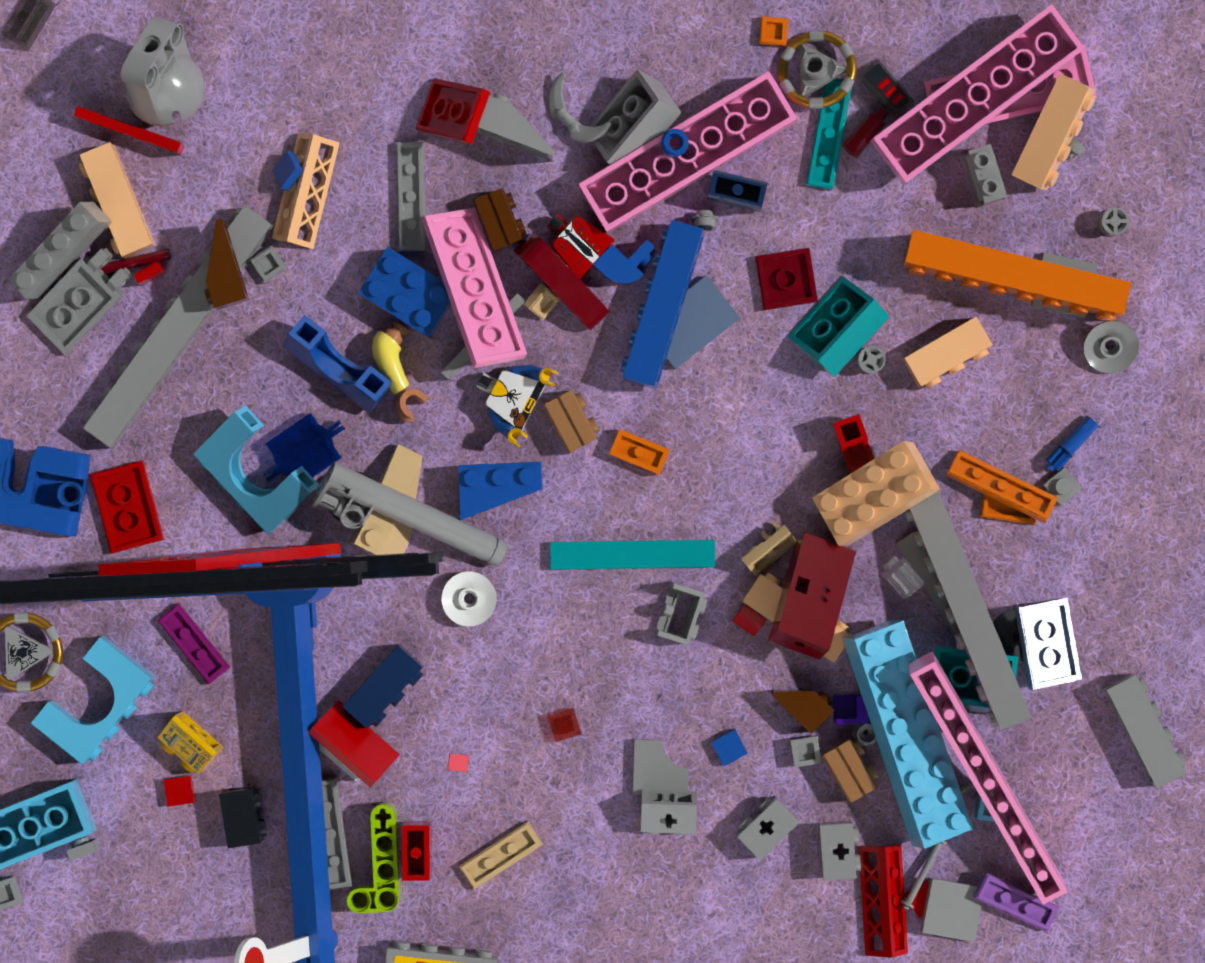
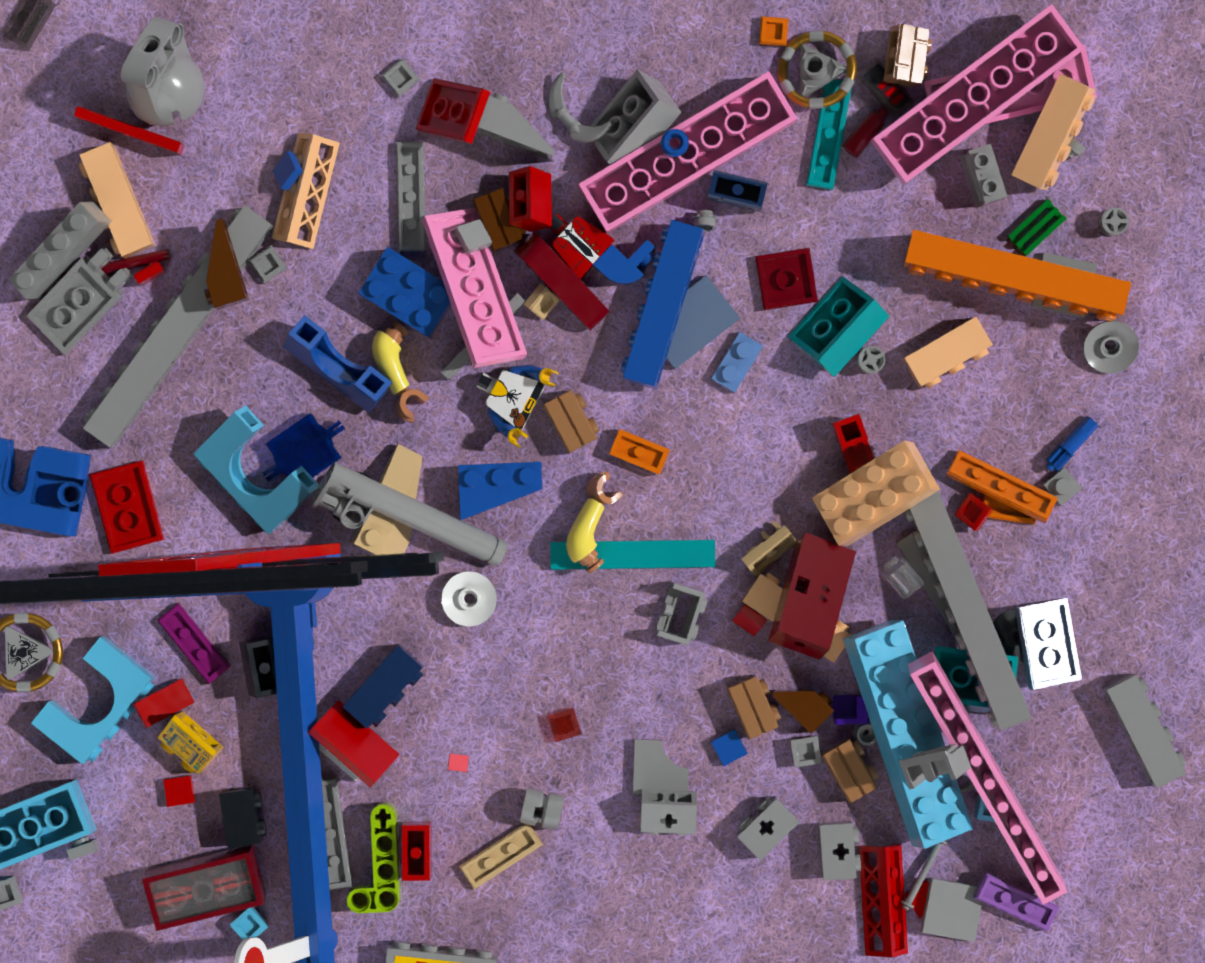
(163, 703): none -> red tile
(204, 887): none -> brick
(249, 924): none -> medium azure plate
(259, 666): none -> black brick
(400, 77): none -> light grey tile
(473, 236): none -> light grey tile
(530, 199): none -> red brick
(549, 816): none -> light grey wheel
(580, 539): none -> light yellow piece
(737, 362): none -> medium blue plate
(753, 707): none -> medium nougat brick
(907, 55): none -> brick
(935, 762): none -> light grey window
(973, 512): none -> red tile
(1053, 212): none -> green tile

